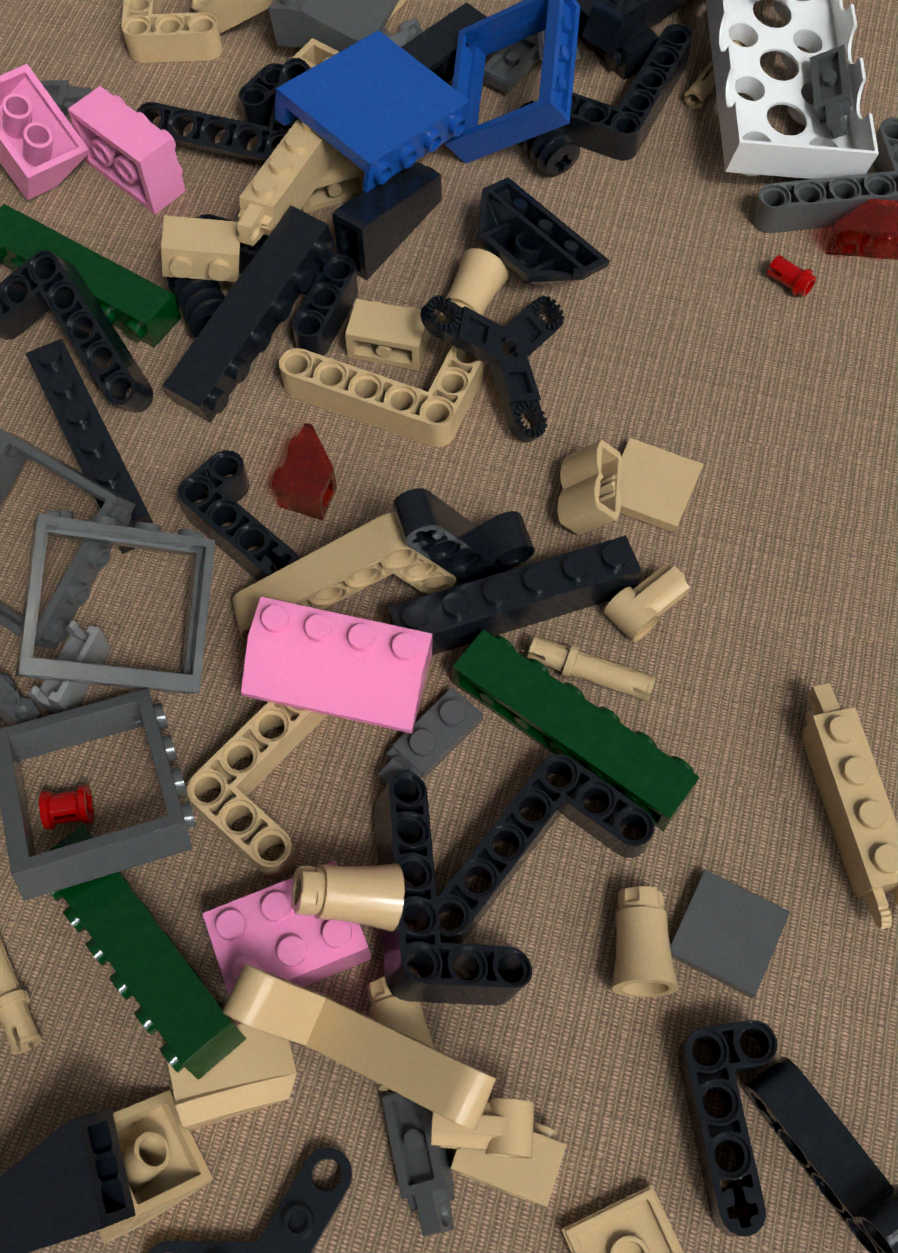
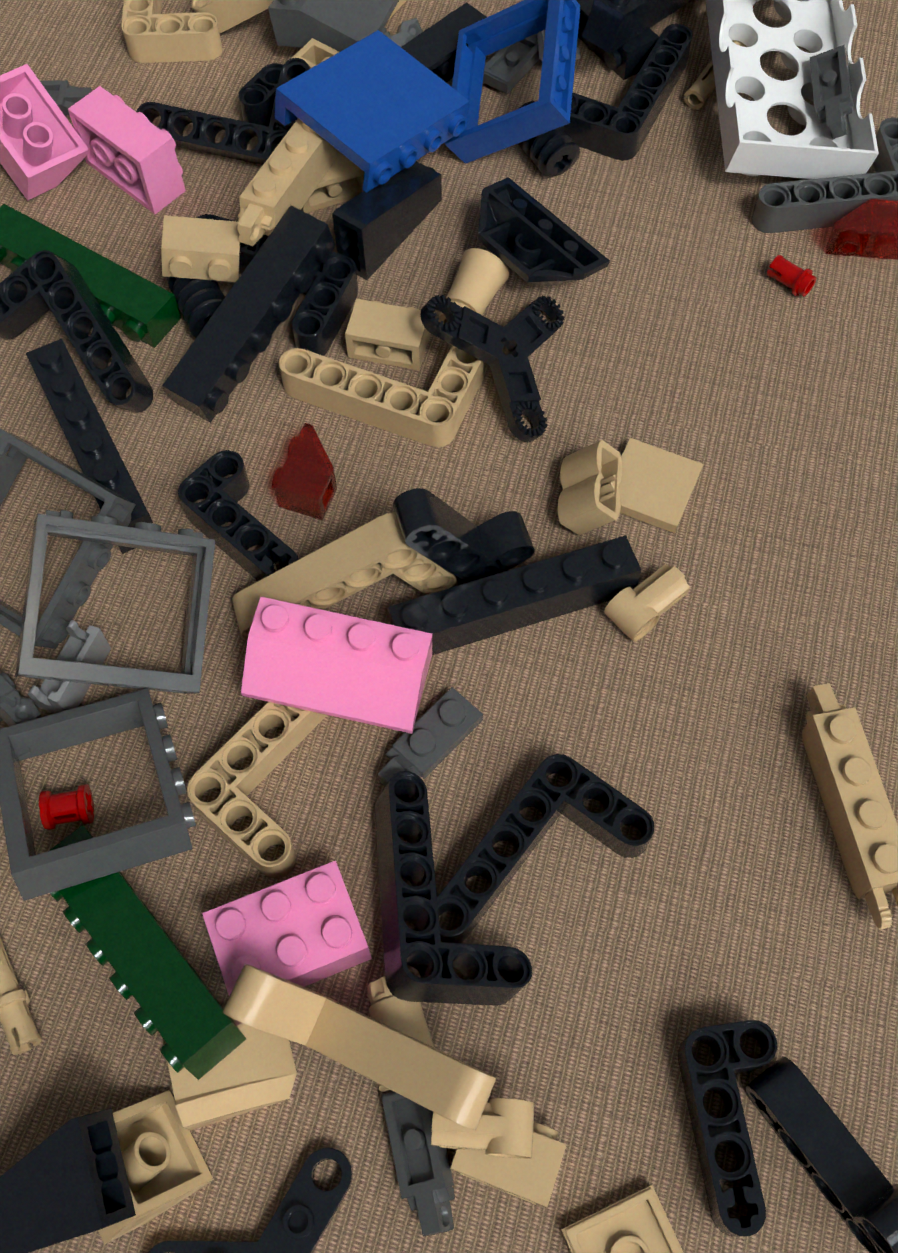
(350, 894): tan plant -> none
(570, 725): dark green brick -> none
(591, 668): tan pin -> none
(643, 945): tan plant -> none
(728, 933): dark grey tile -> none

